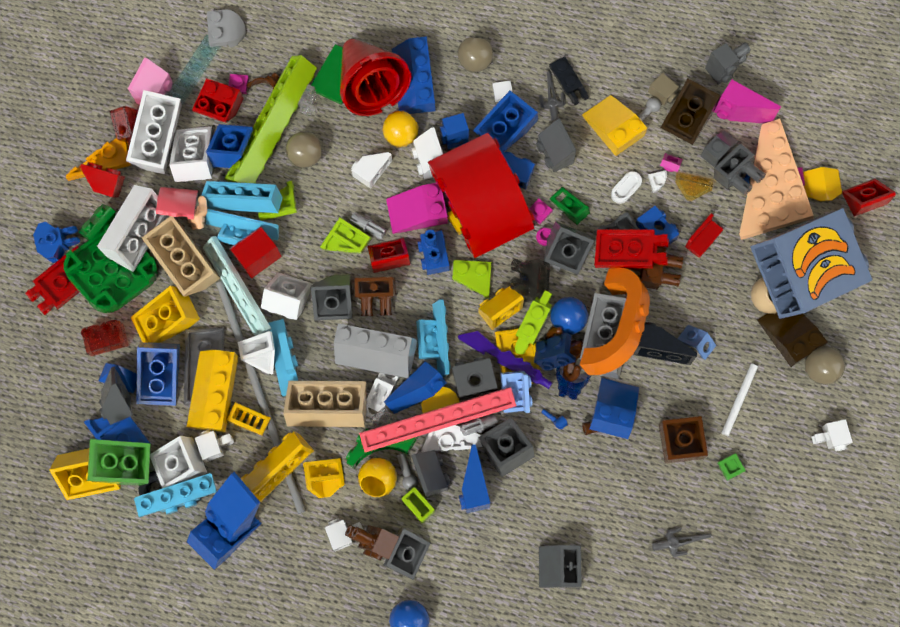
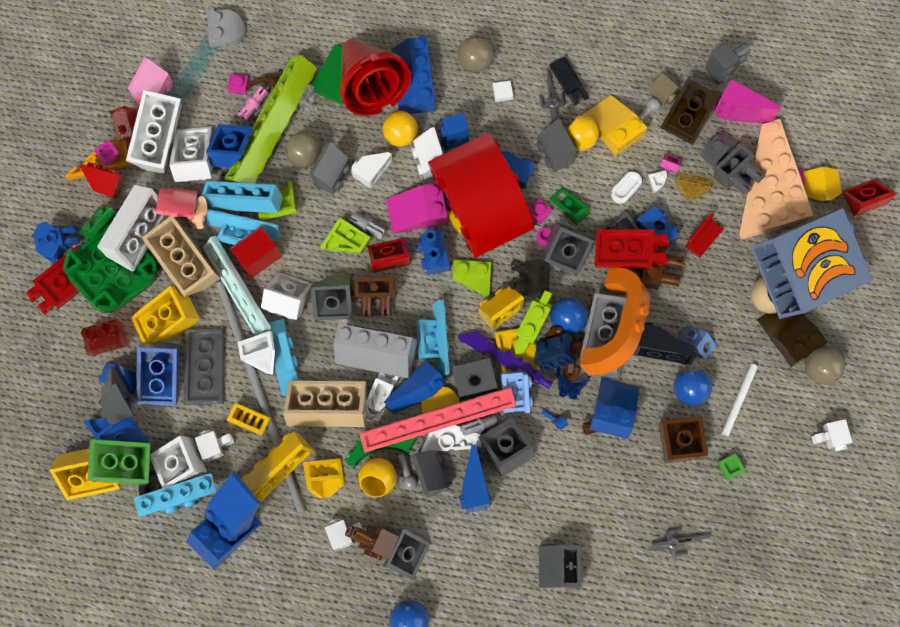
(107, 153): none -> dark pink plate
(212, 390): yellow slope -> none
(218, 101): red slope -> none
(253, 103): none -> bright pink pin
(330, 169): none -> dark grey slope
(418, 505): lime piece -> none
(508, 121): blue slope -> none
(583, 132): none -> yellow helmet
(693, 387): none -> blue helmet

